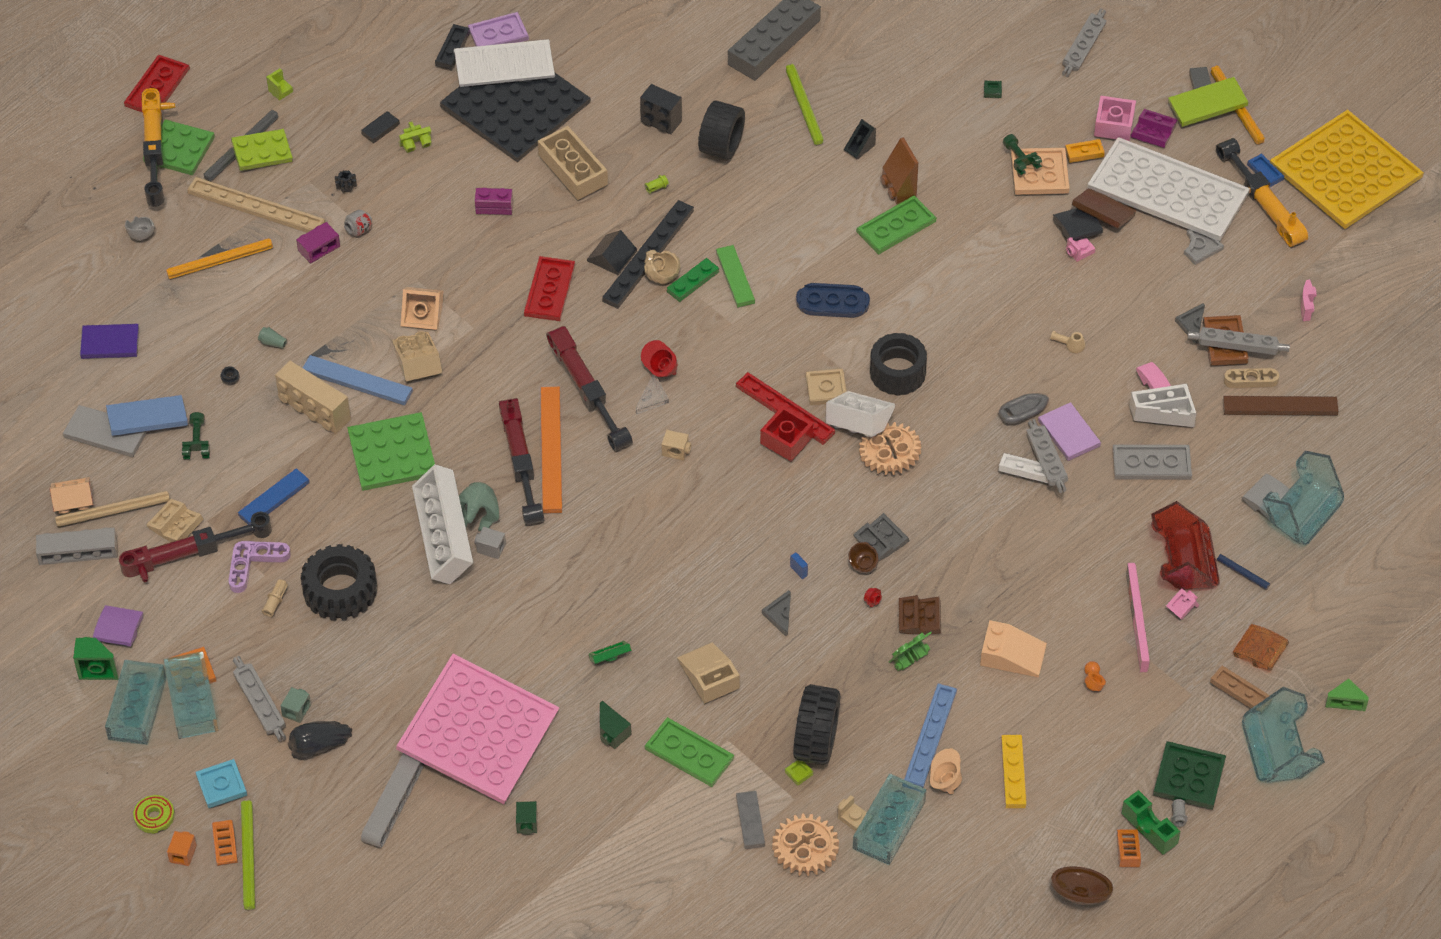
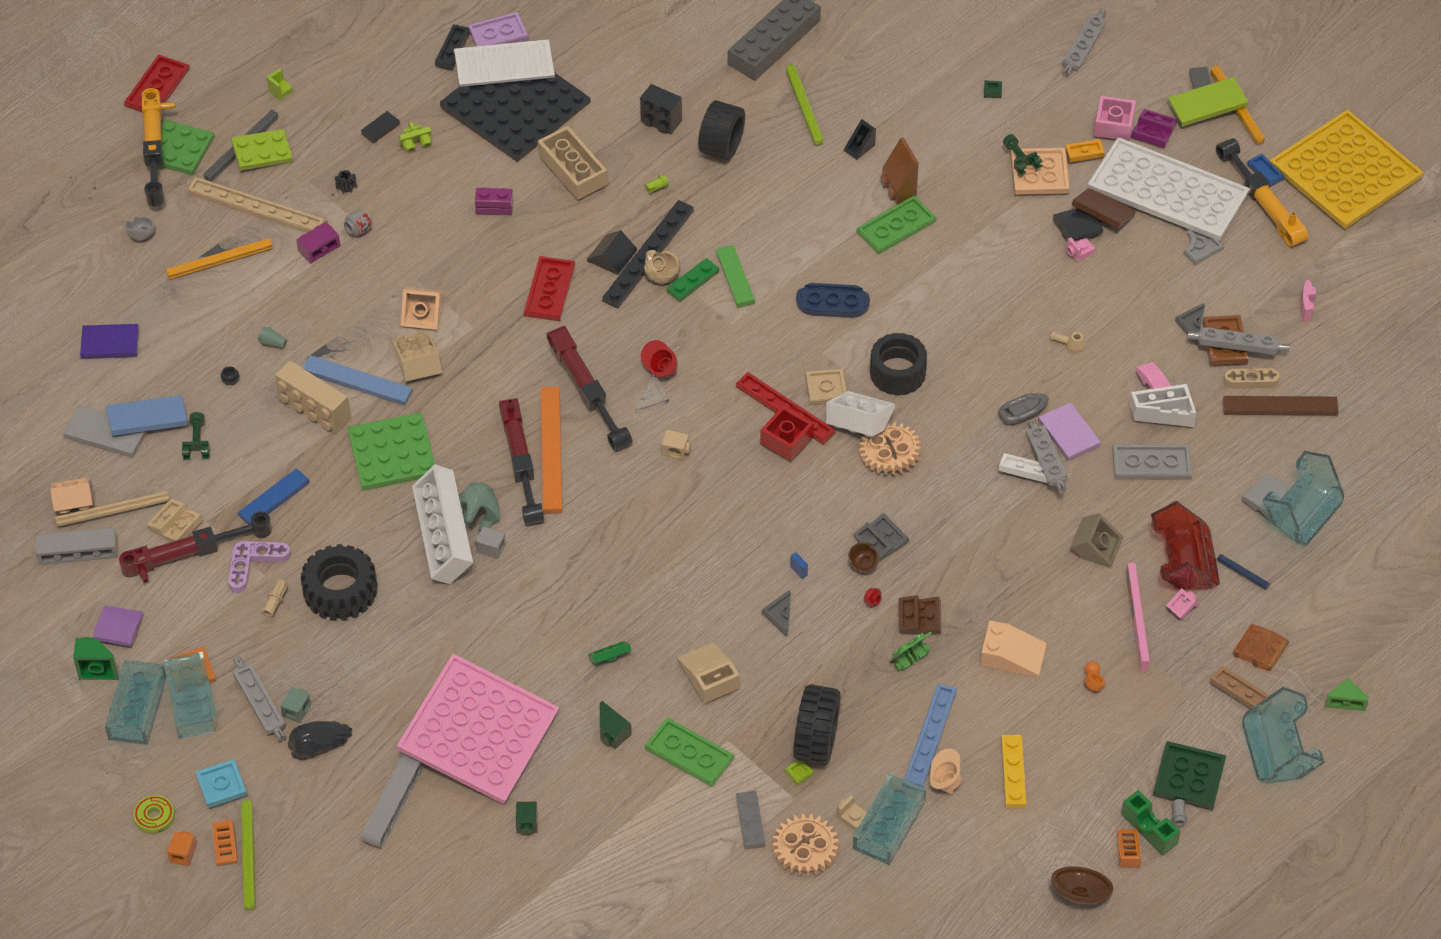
(1097, 540): none -> dark tan slope

